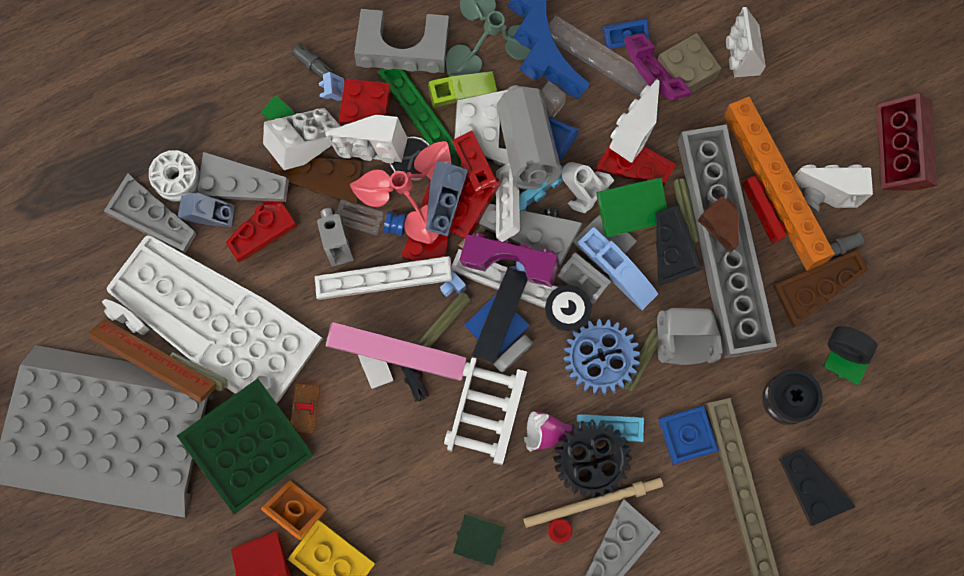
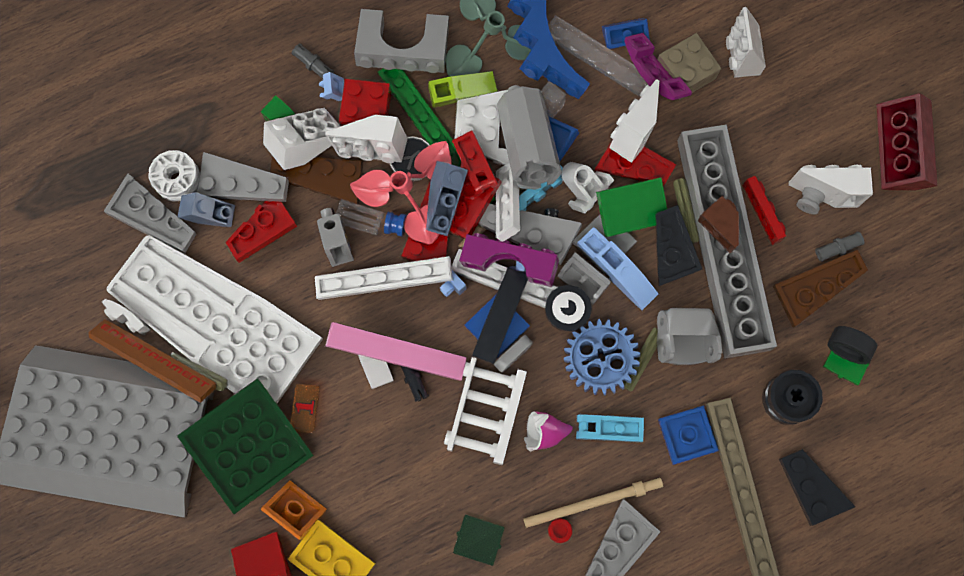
(445, 320): olive axle -> none
(597, 478): black gear -> none
(778, 184): orange brick -> none

